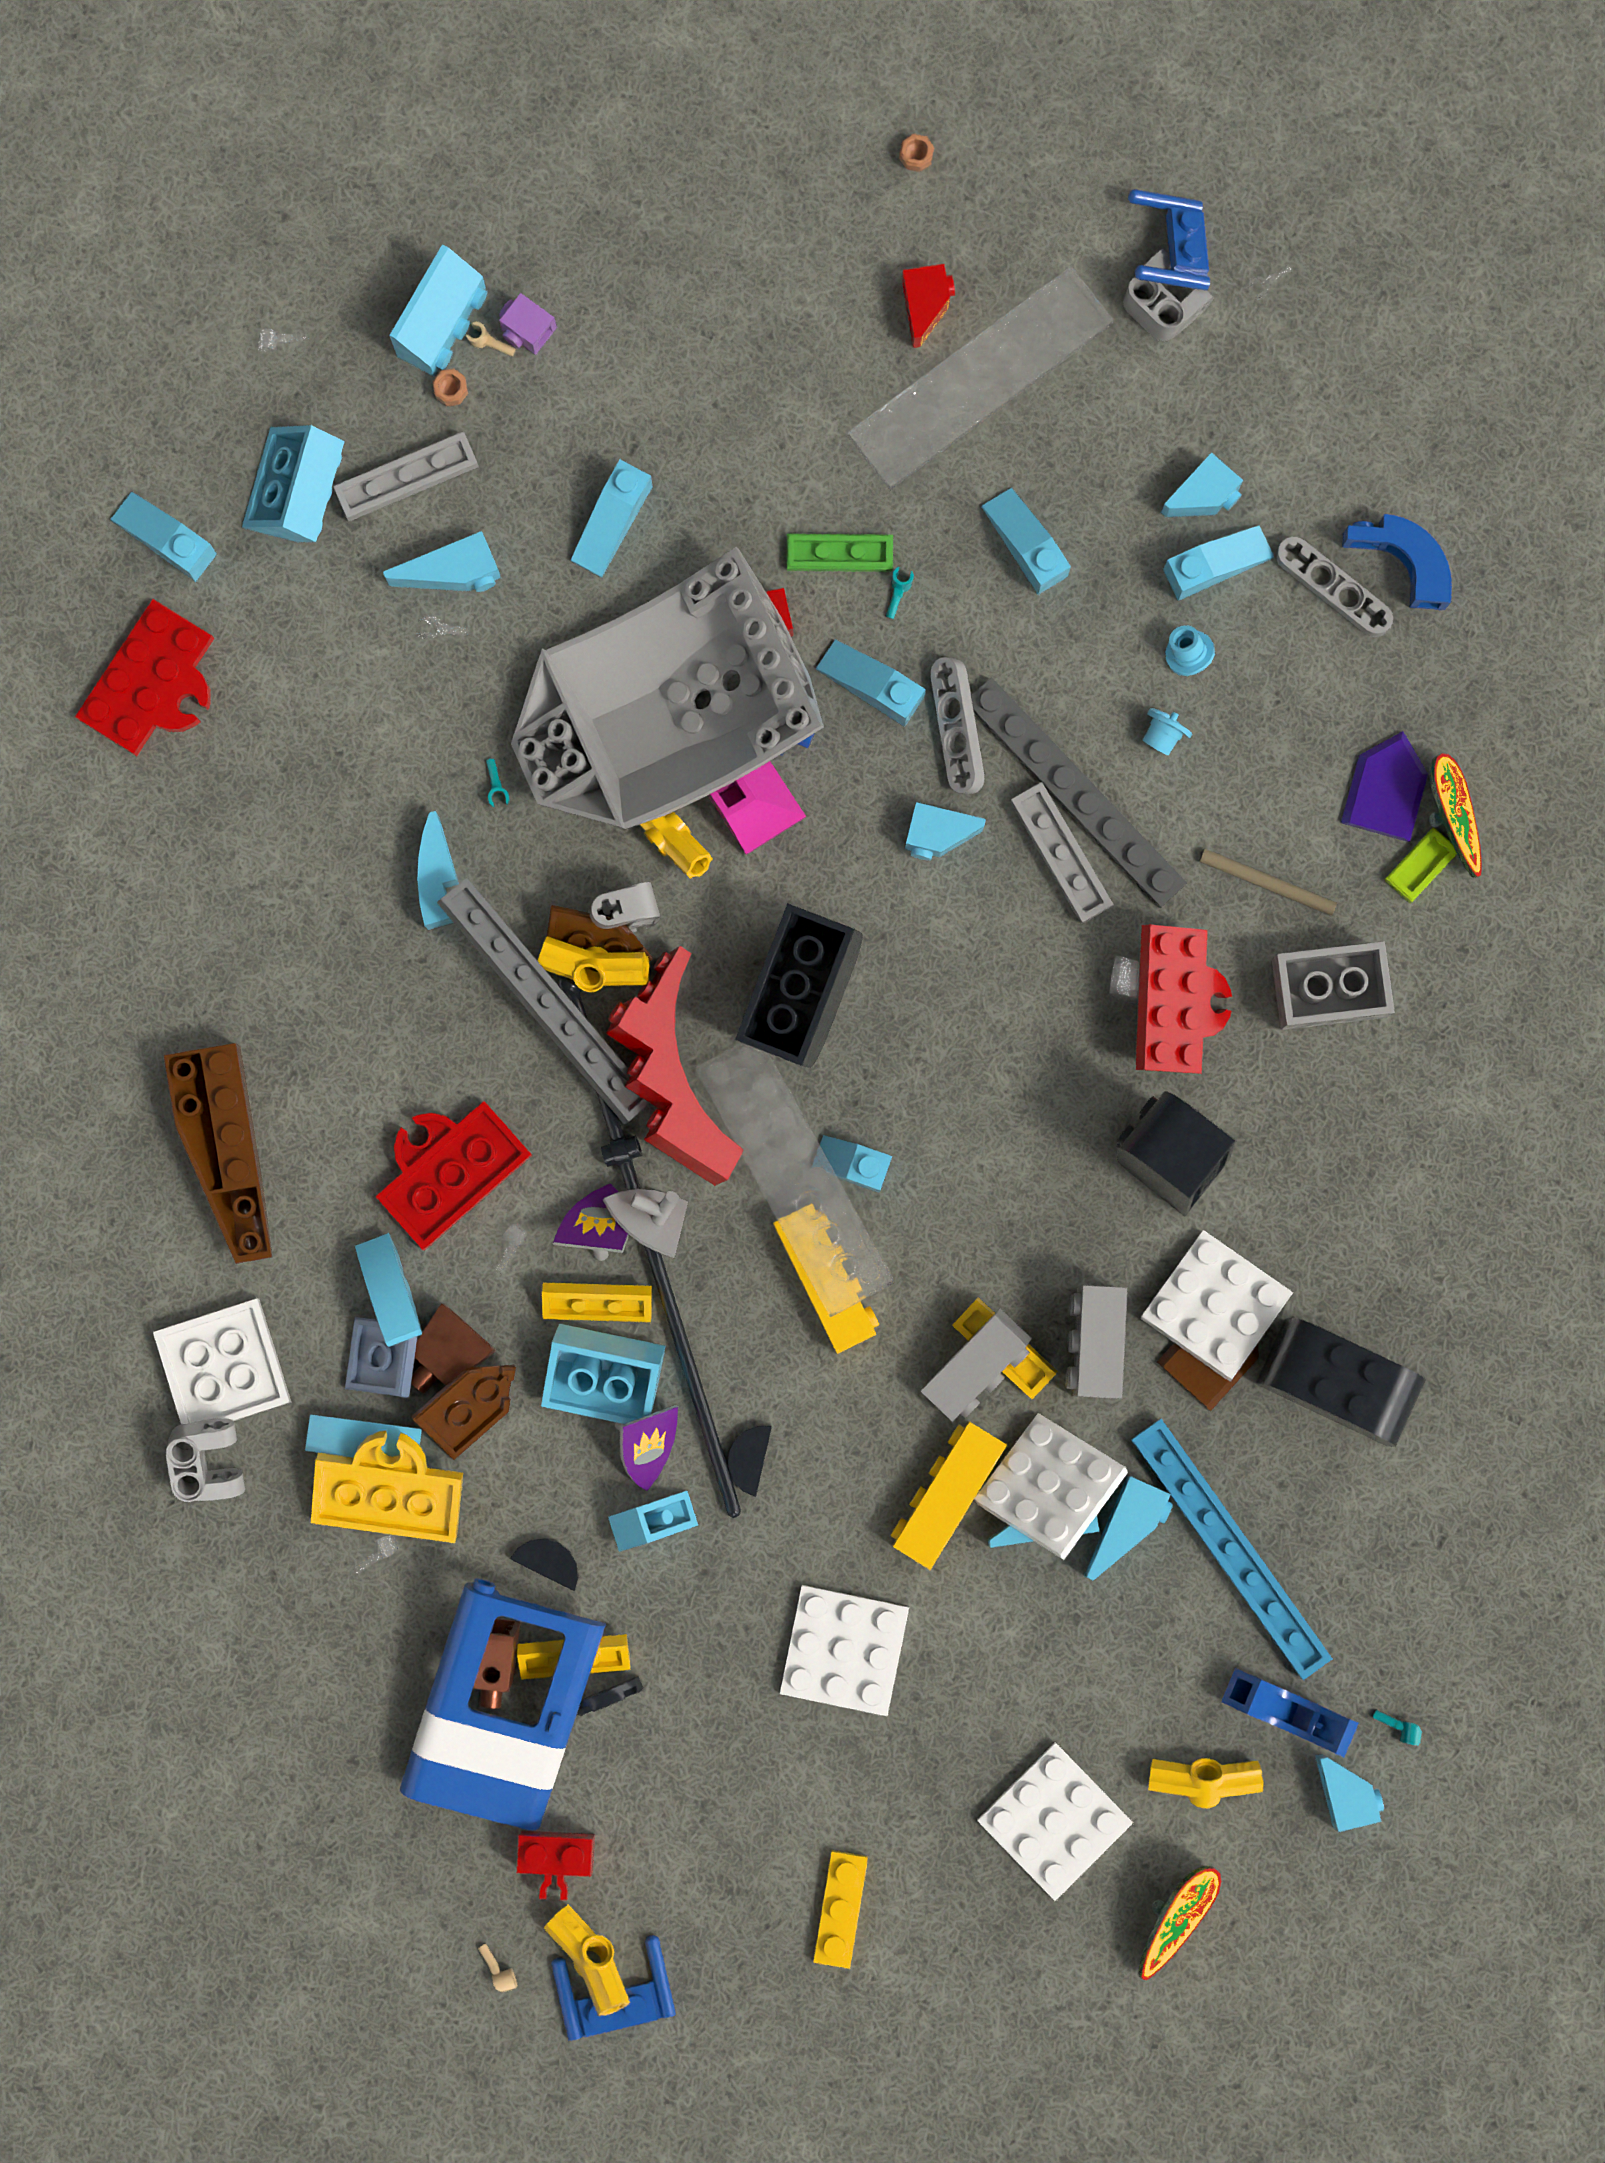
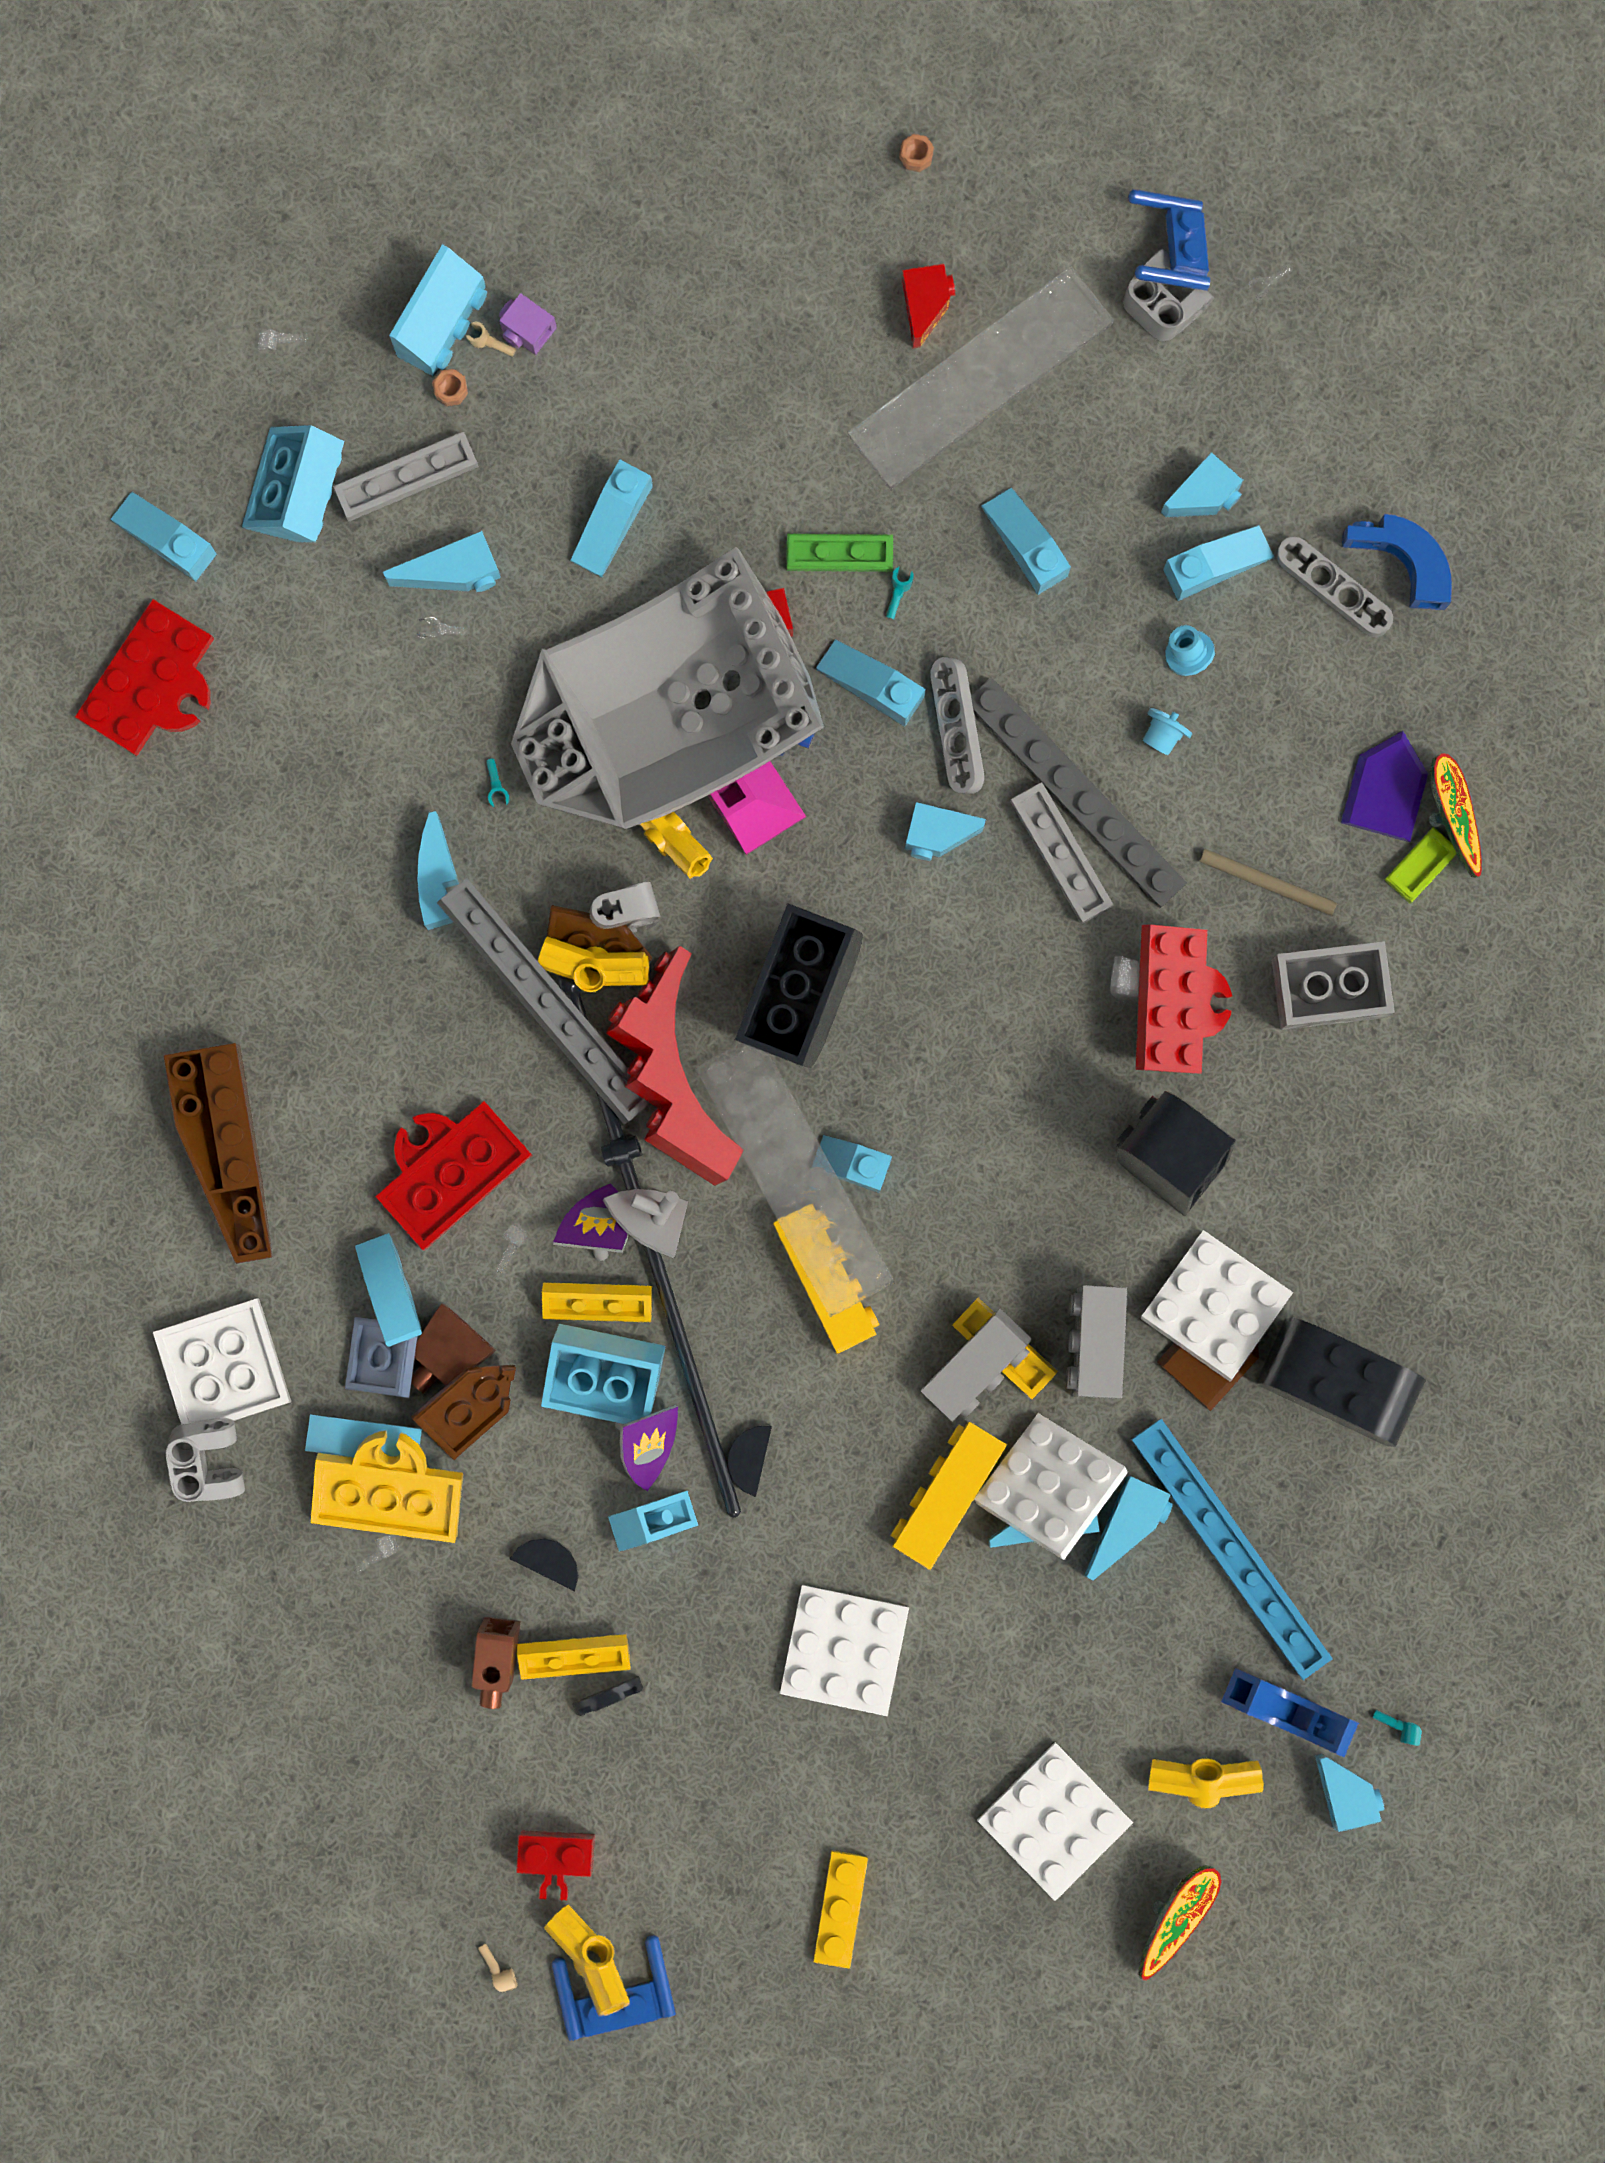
(484, 1760): blue piece -> none

